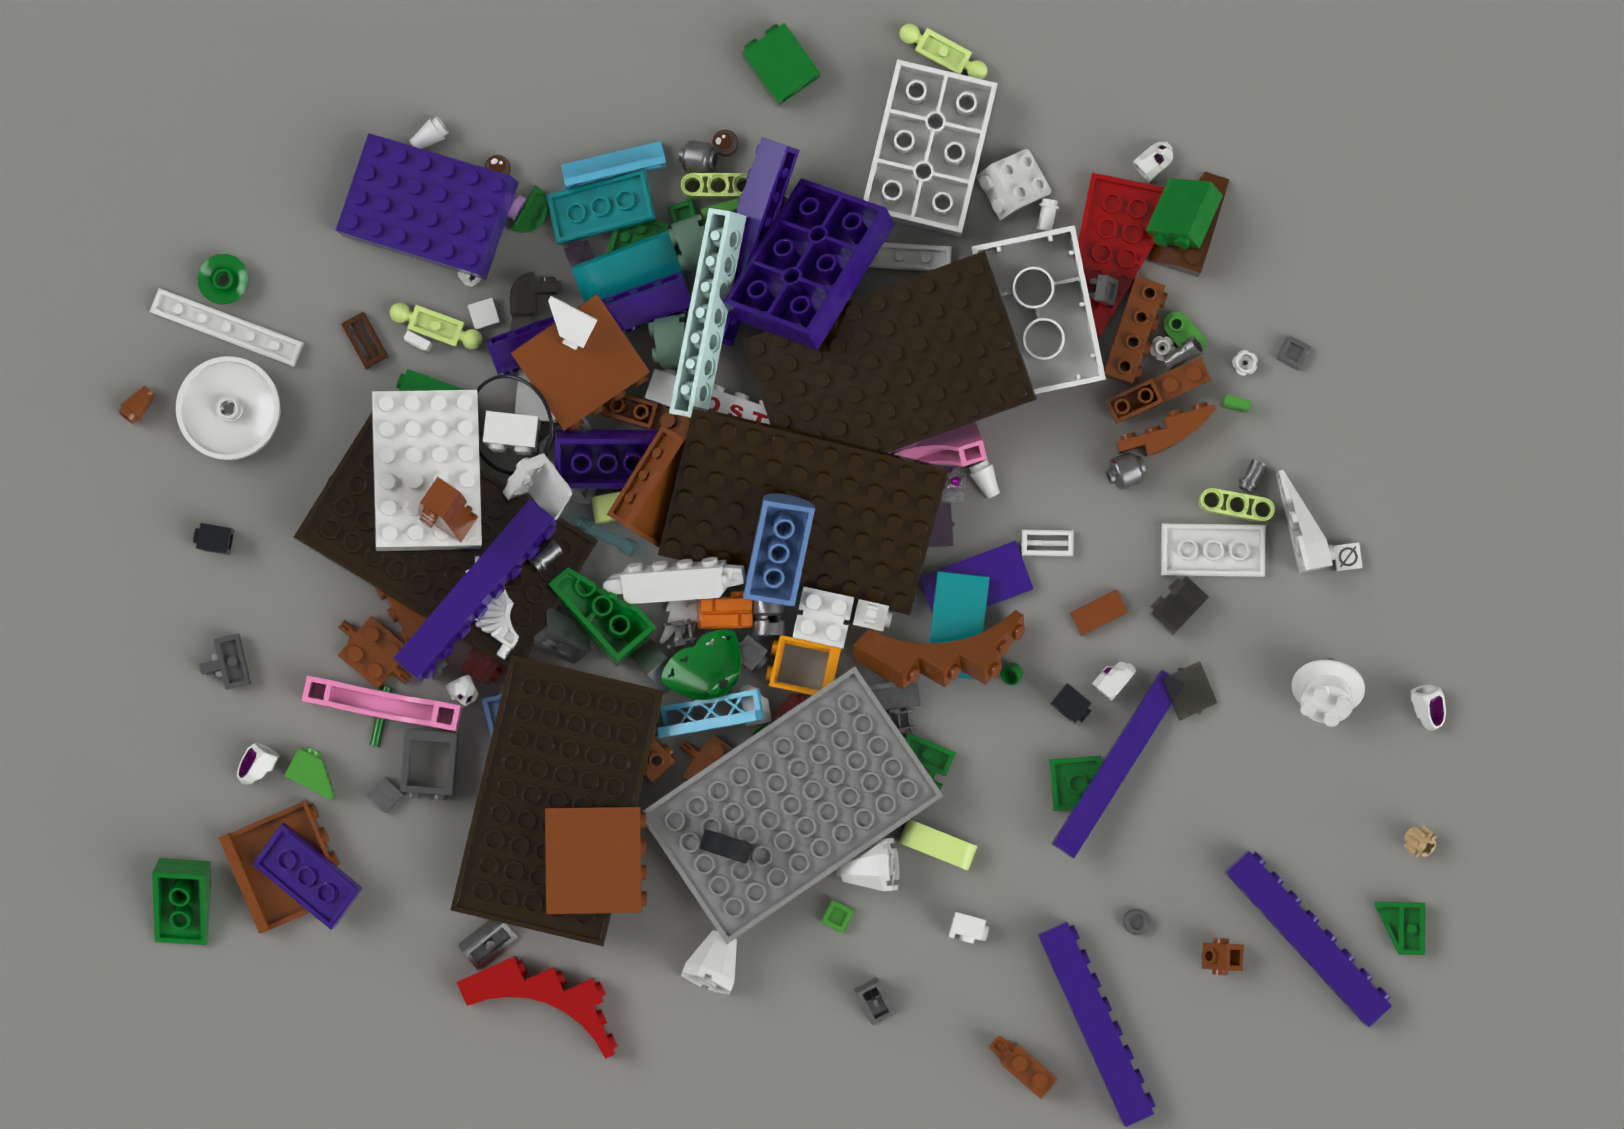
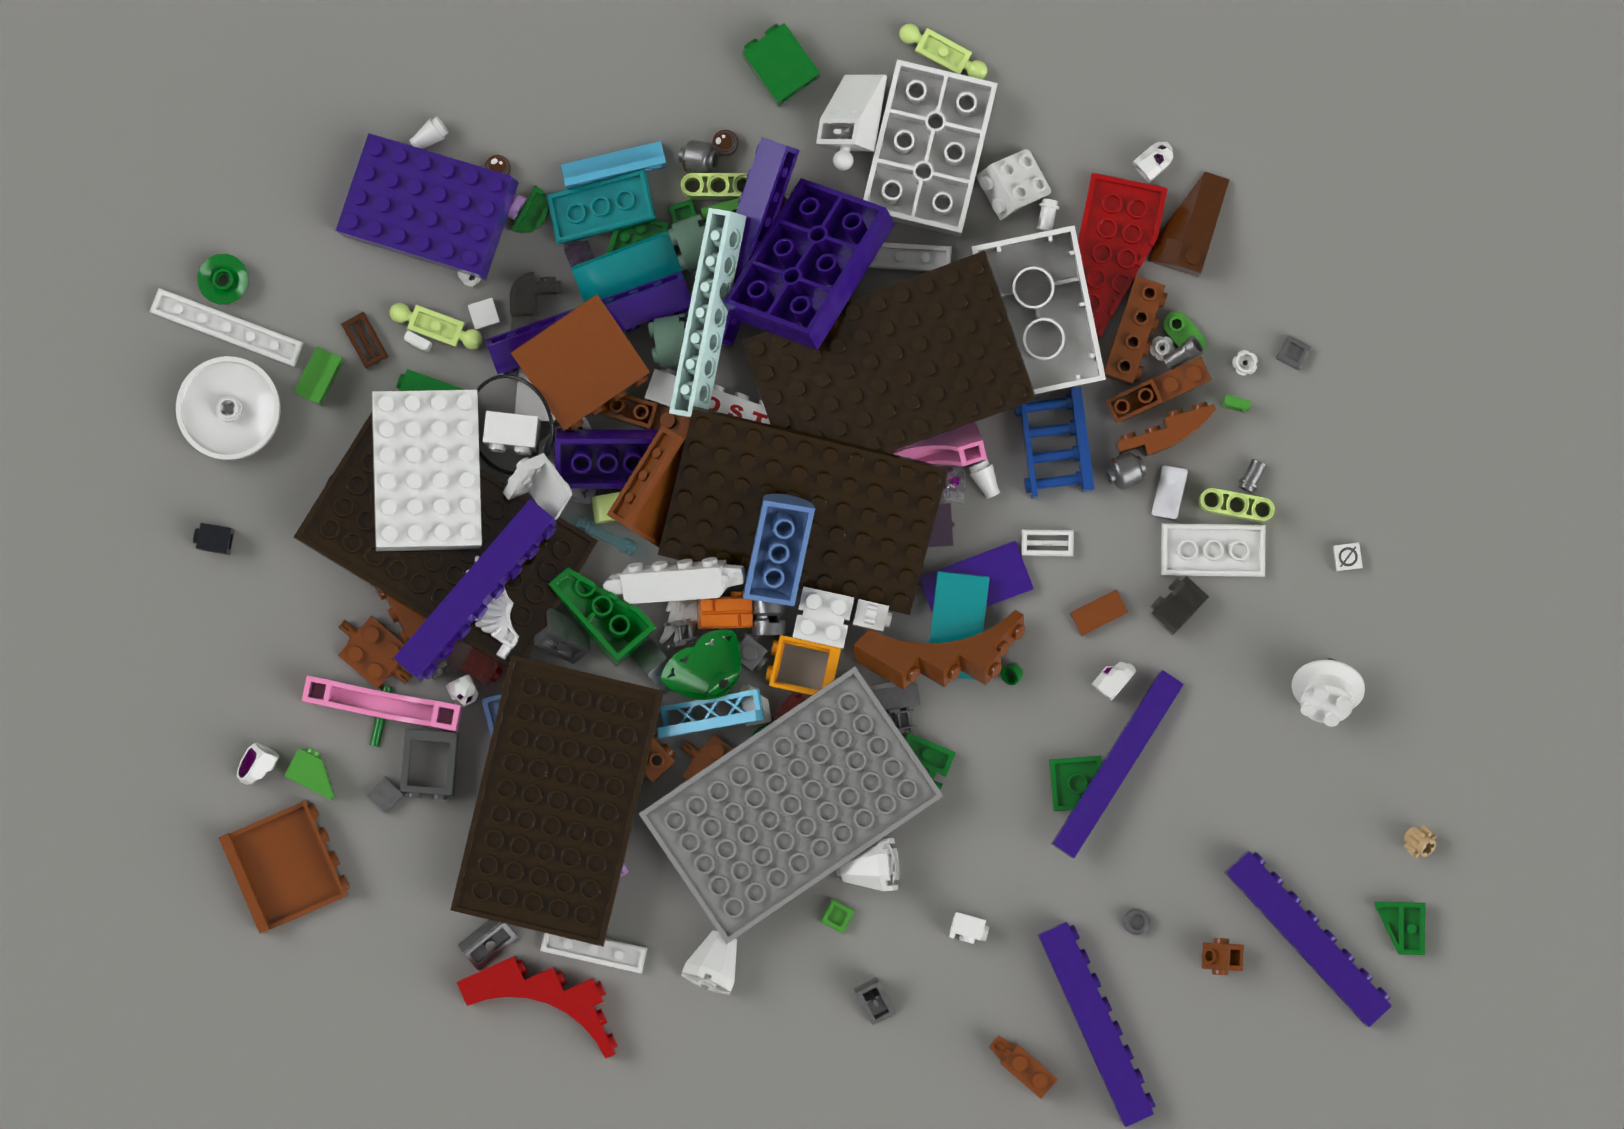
(136, 405): dark orange cone -> none
(181, 901): green slope -> none
(228, 662): dark grey hinge -> none
(307, 876): dark purple tile -> none
(319, 376): none -> bright green panel
(446, 510): dark orange wedge -> none
(545, 556): flat silver pin -> none
(571, 323): white slope -> none
(595, 860): dark orange panel -> none
(613, 954): none -> white tile
(725, 846): black tyre -> none
(852, 118): none -> white slope
(938, 844): yellowish green beam -> none
(1071, 704): black brick -> none
(1079, 453): none -> blue fence
(1105, 290): flat silver tile -> none
(1169, 492): none -> slope
(1184, 213): green brick -> none
(1189, 690): clear smoke piece -> none
(1307, 539): white wedge -> none
(1429, 706): white rock -> none

